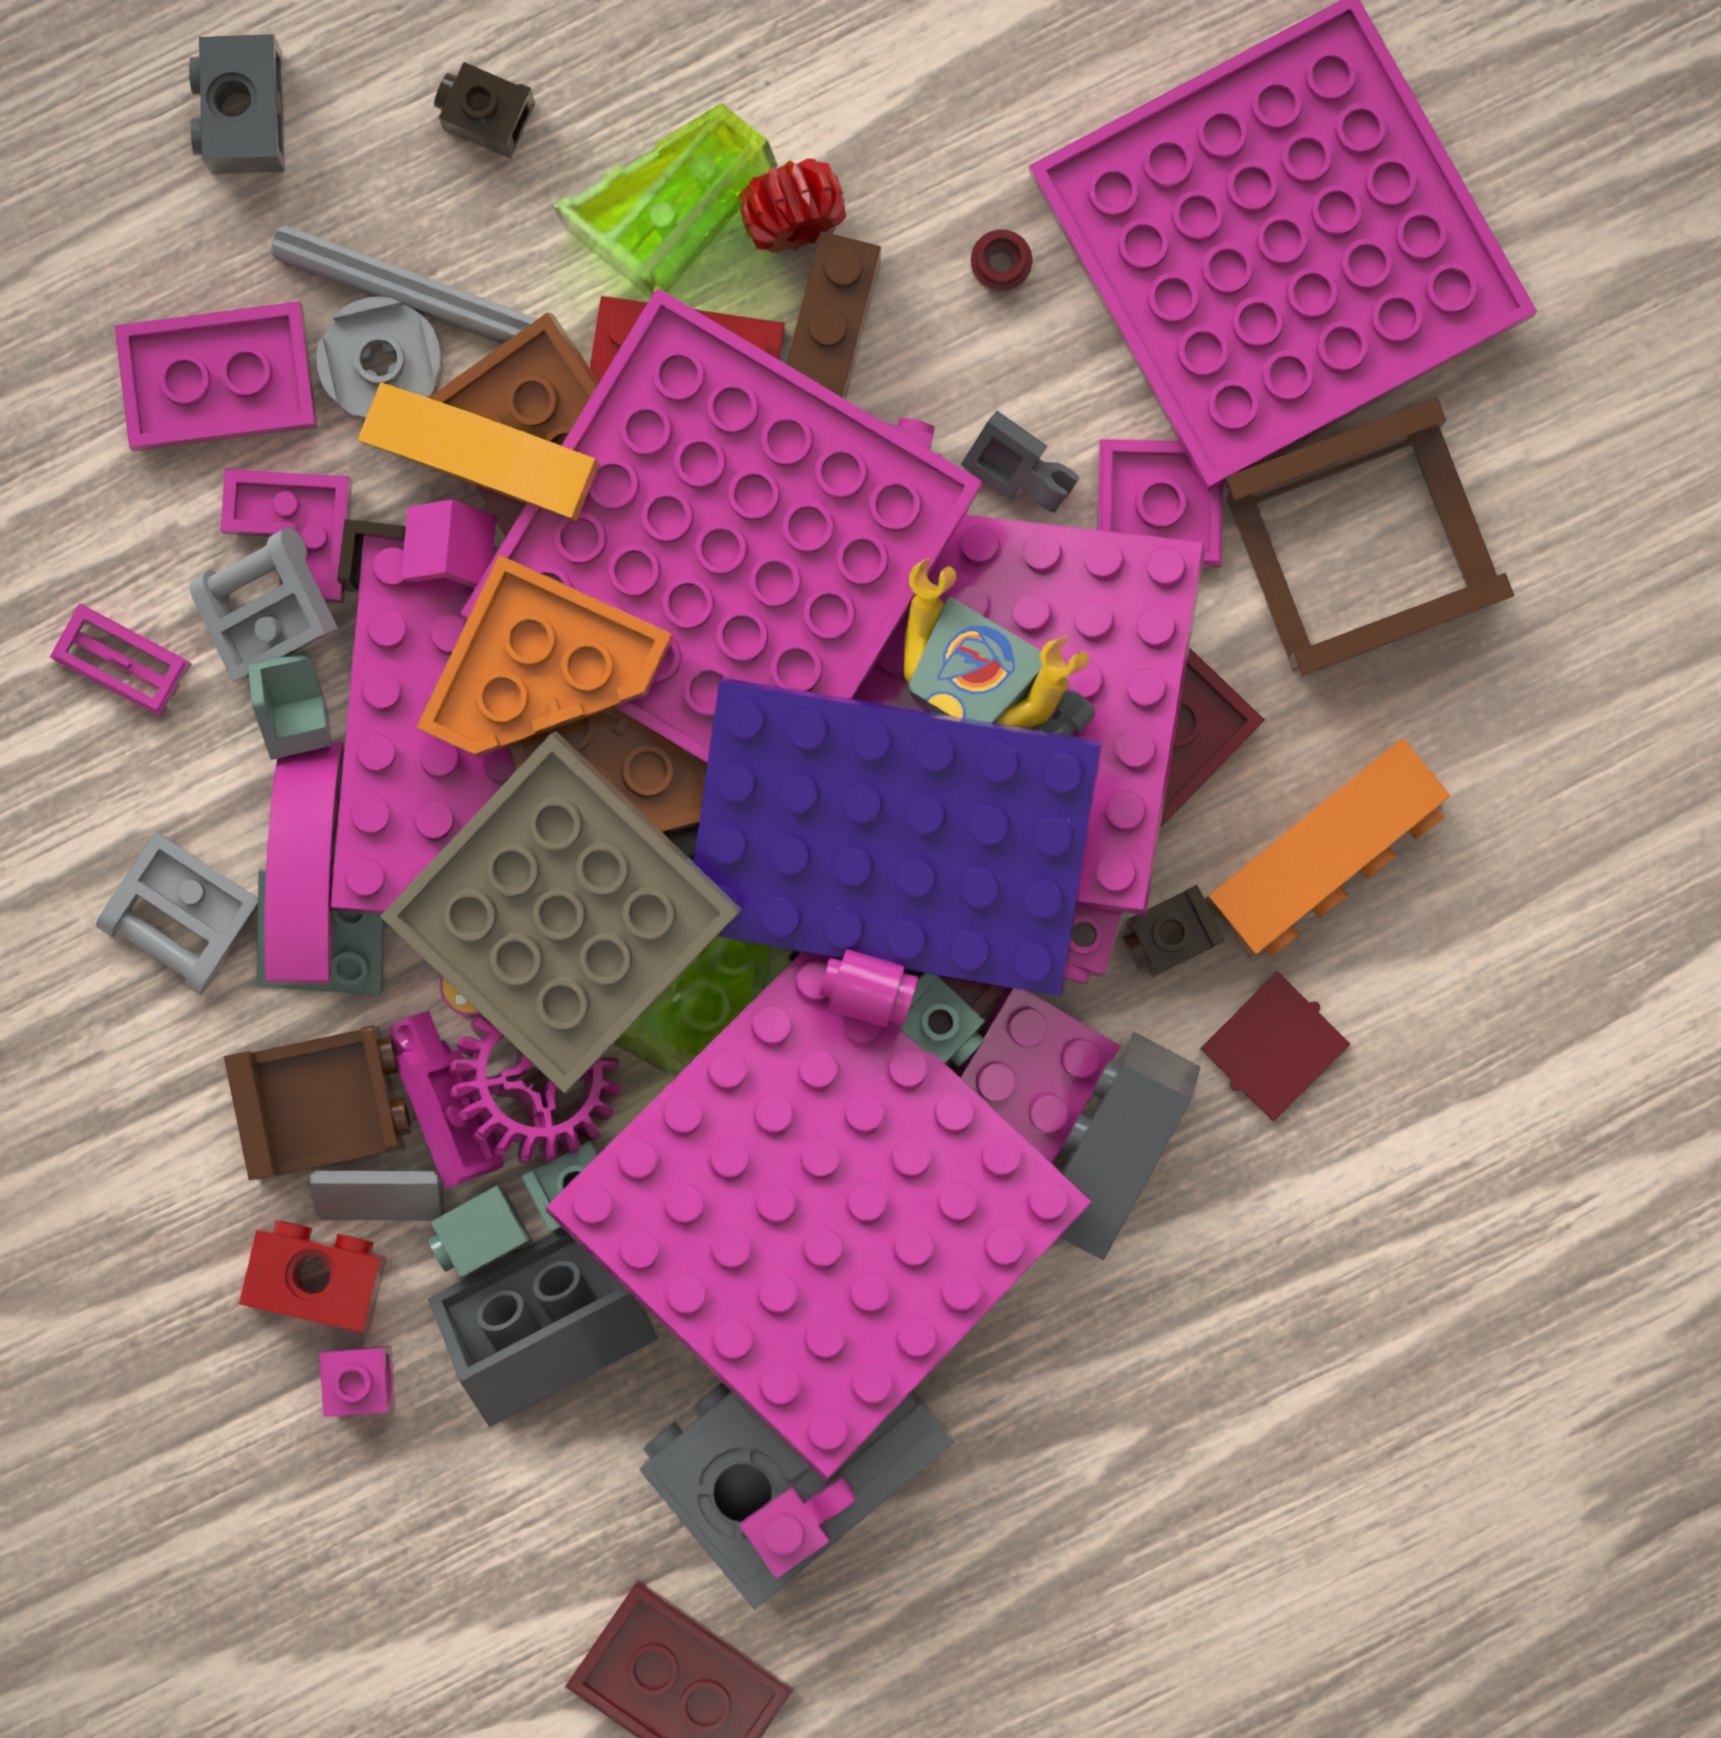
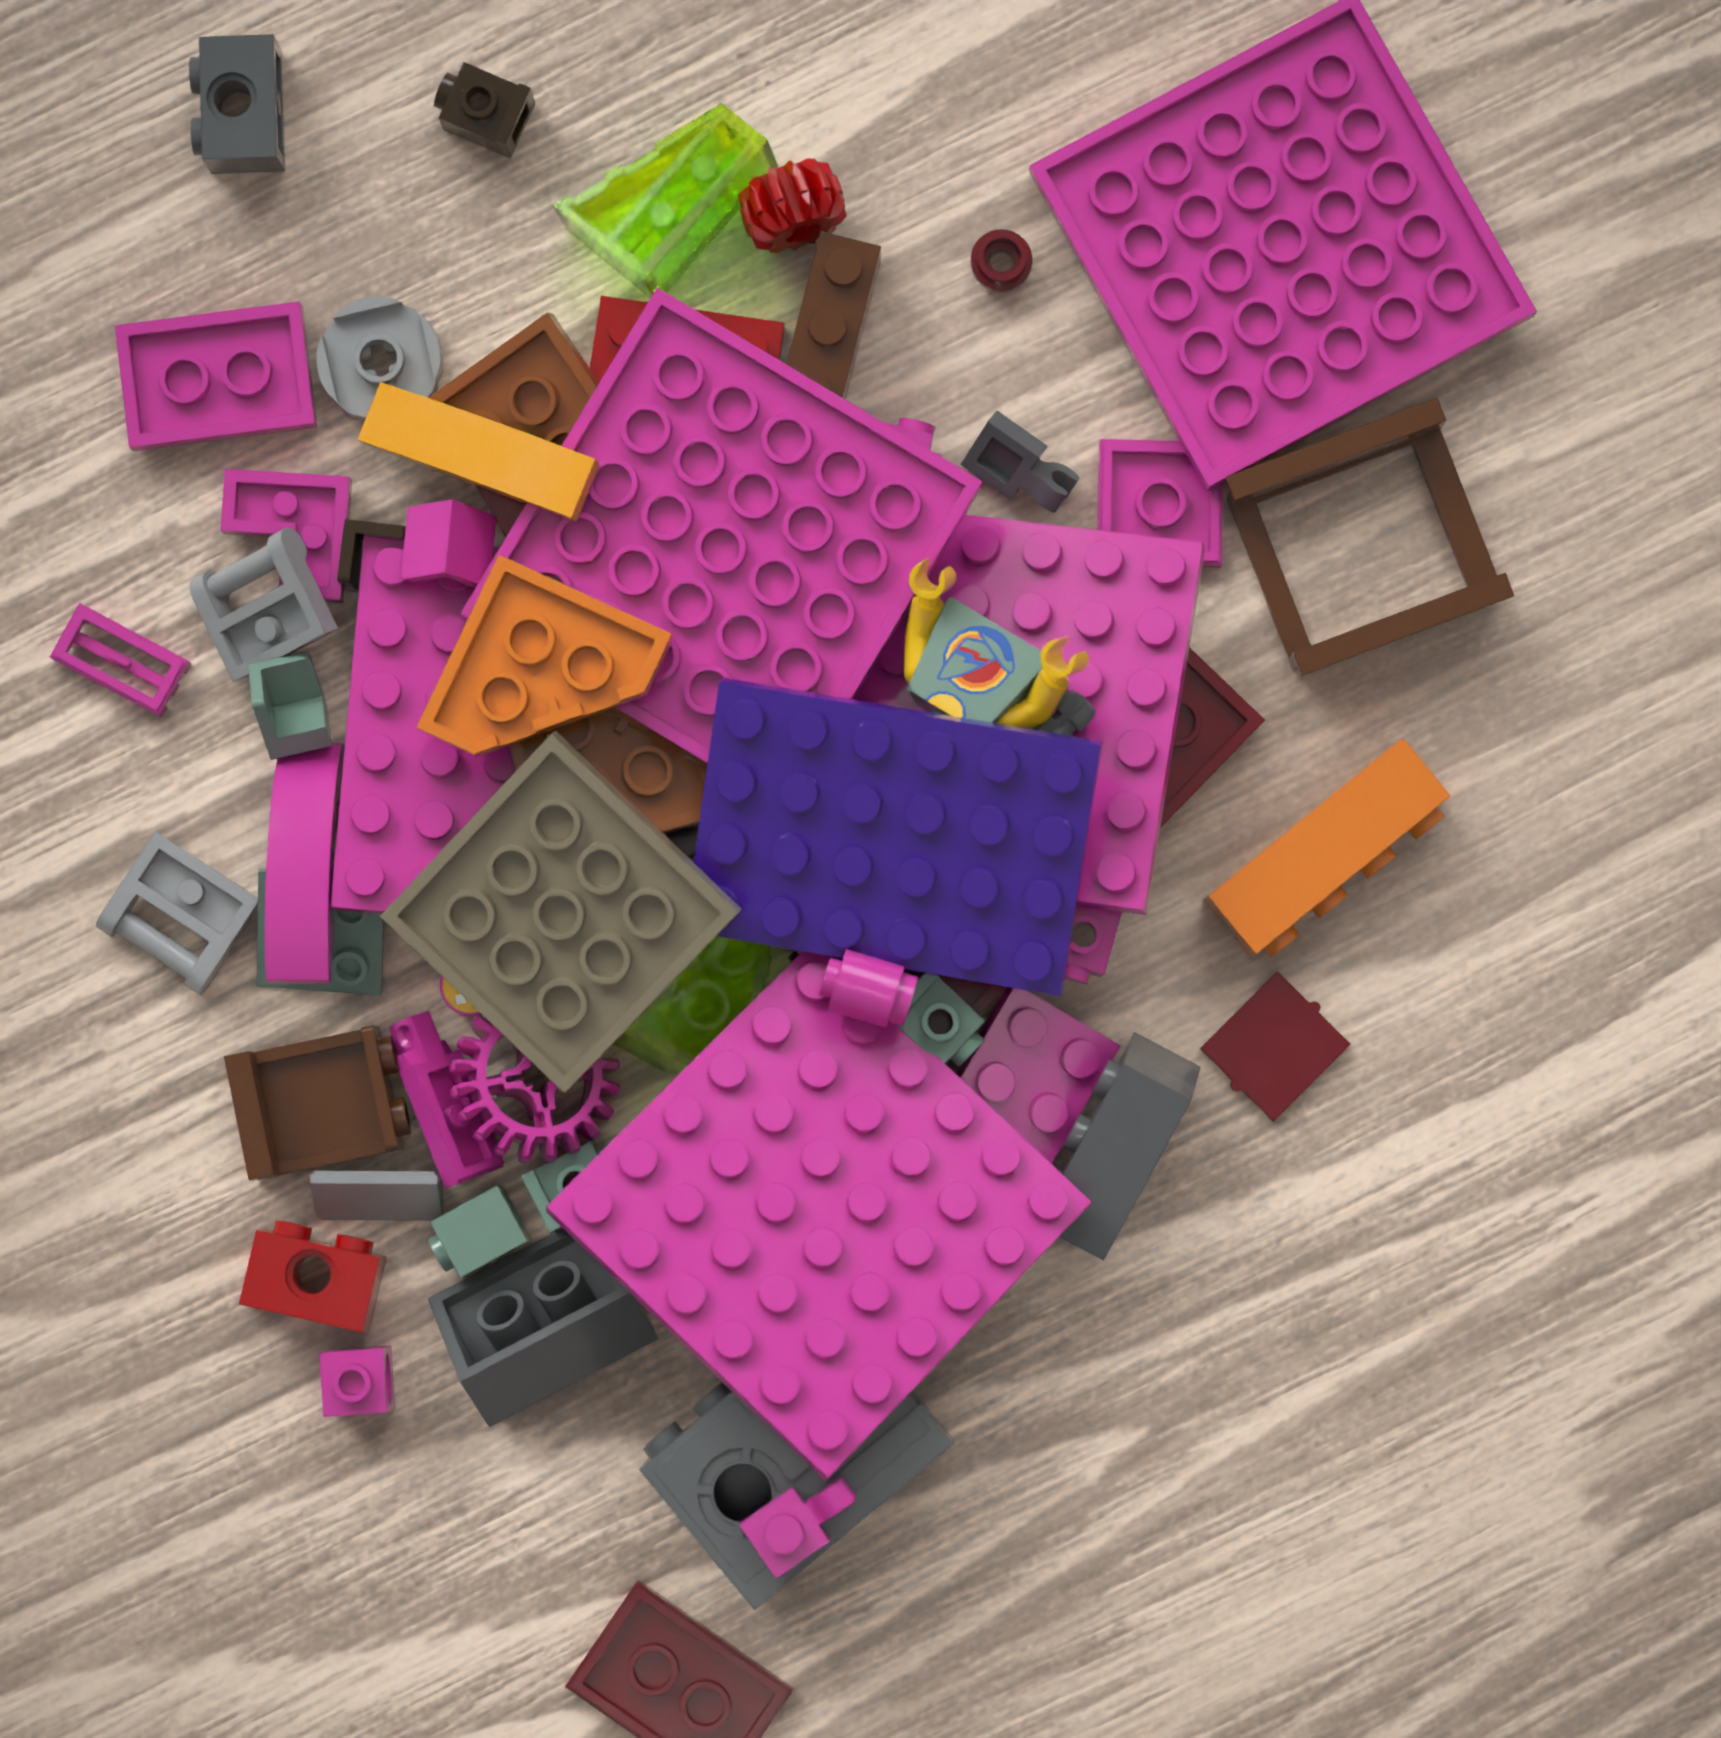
(397, 283): light grey axle -> none
(1198, 932): dark brown brick -> none

